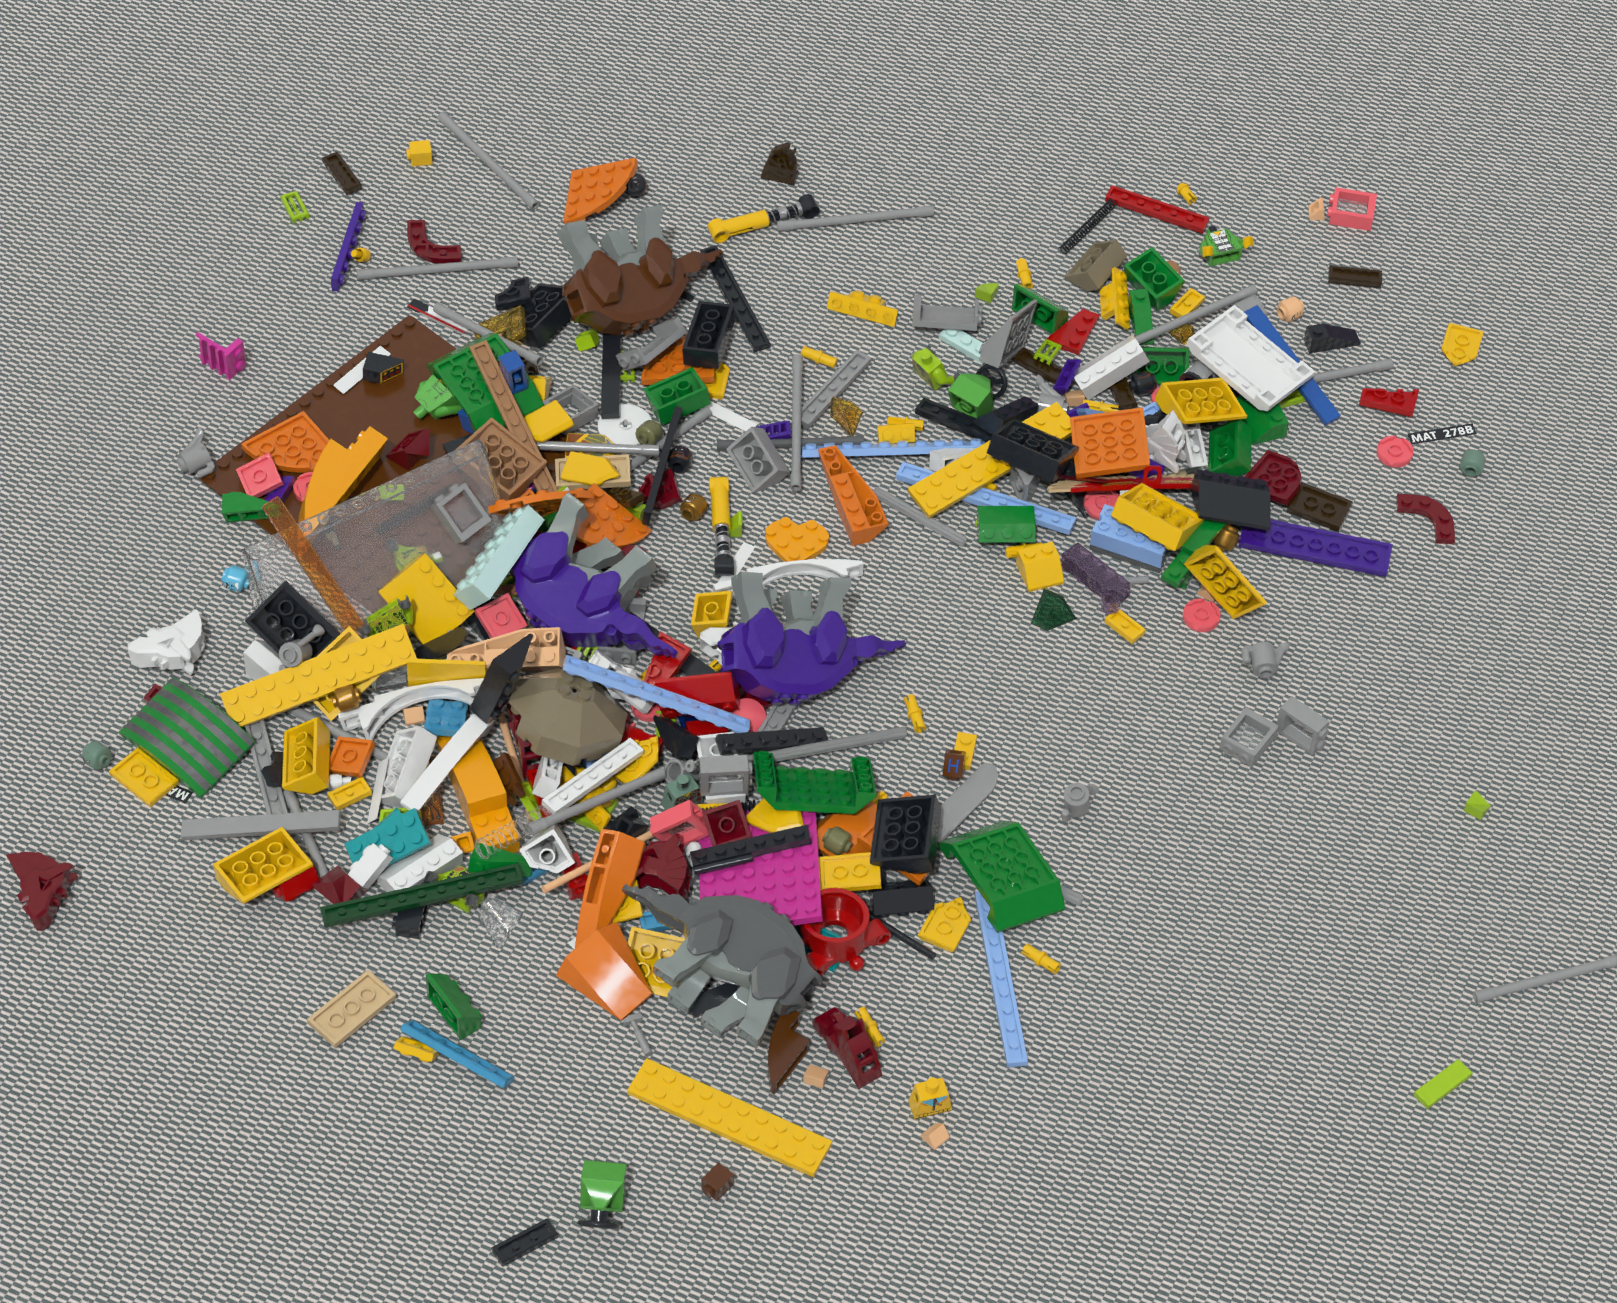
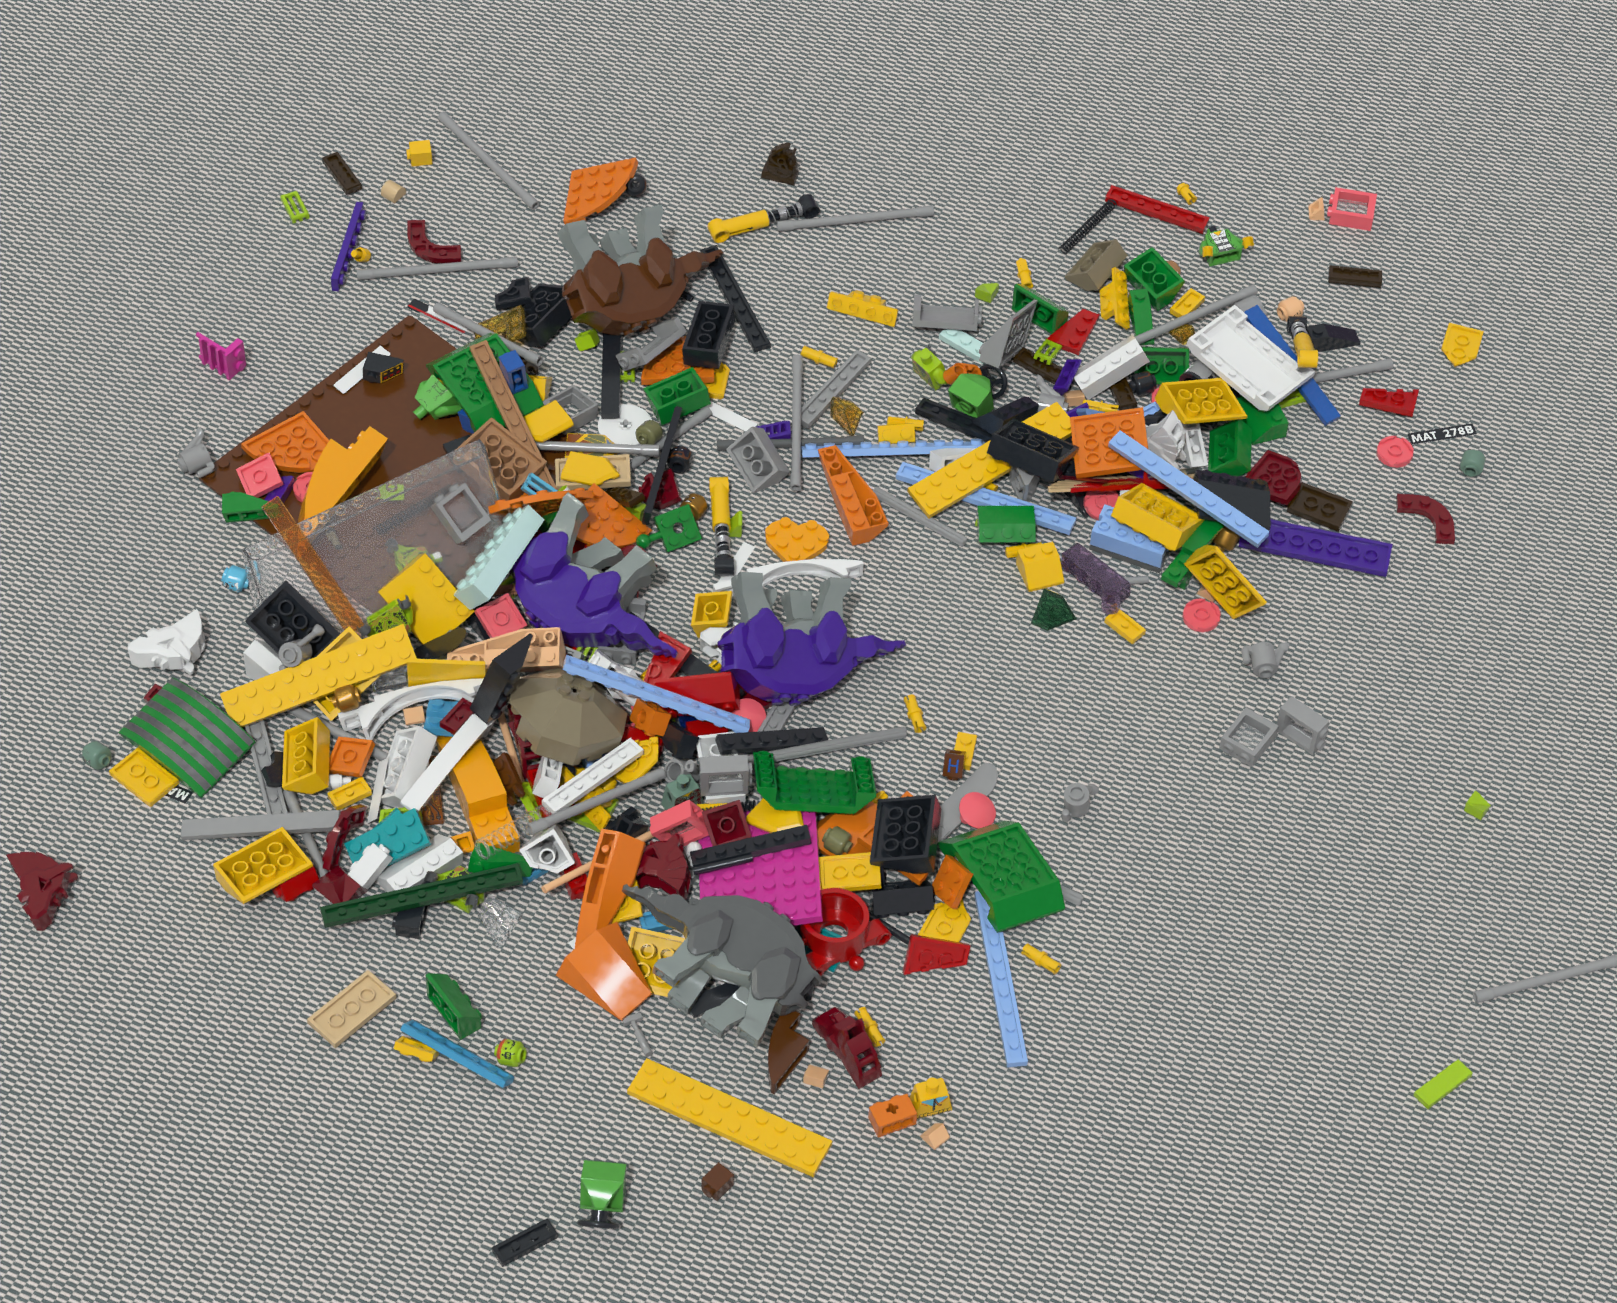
(347, 820): none -> dark red plate
(392, 191): none -> tan brick
(411, 448): dark red slope -> none
(457, 716): none -> dark red plate
(510, 1053): none -> lime head
(540, 482): none -> medium azure tile
(650, 718): none -> orange brick
(670, 539): none -> green plate
(892, 1115): none -> orange brick
(933, 953): none -> red wing
(951, 881): none -> orange plate
(954, 371): none -> orange beam
(977, 810): none -> coral dish
(1188, 489): none -> light blue plate
(1306, 355): none -> yellow piece

